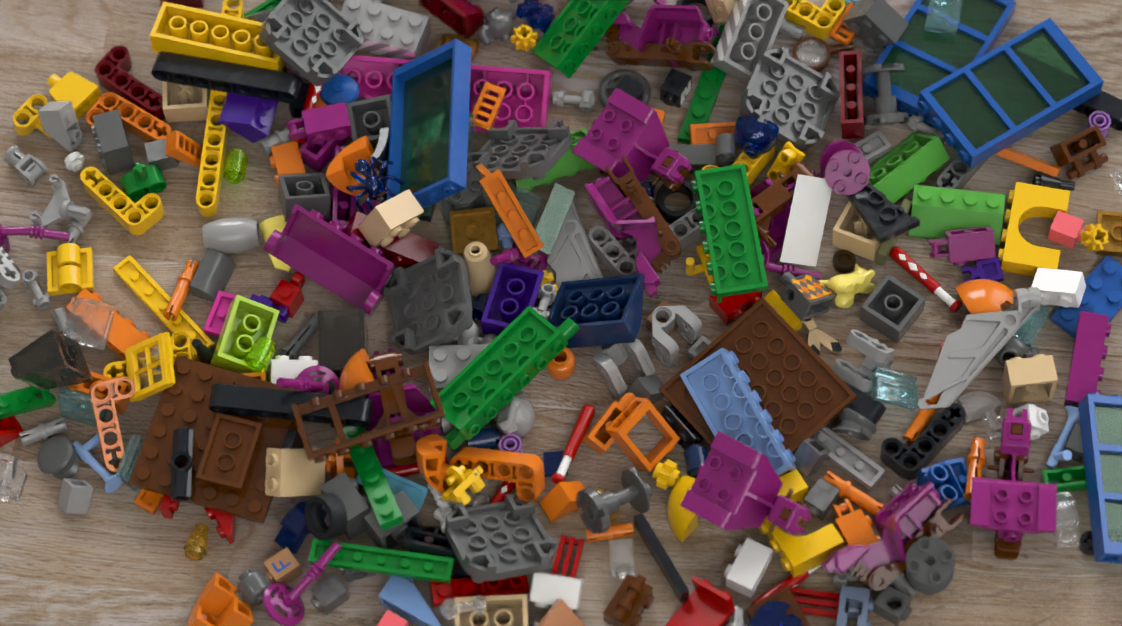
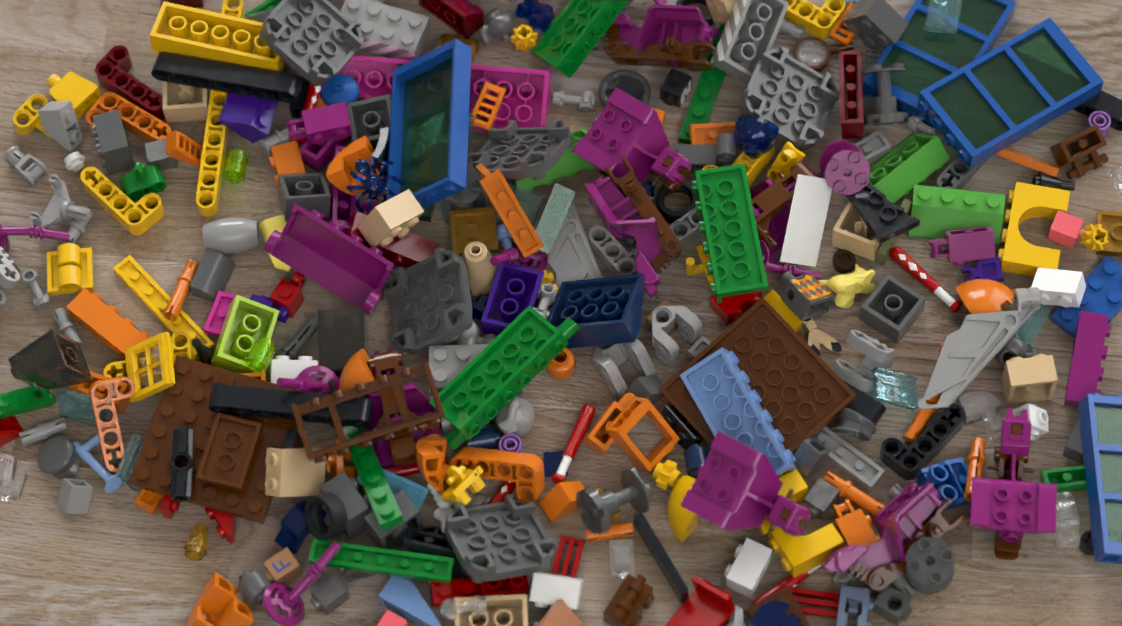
(89, 322): clear slope -> none
(1058, 452): light blue piece -> none

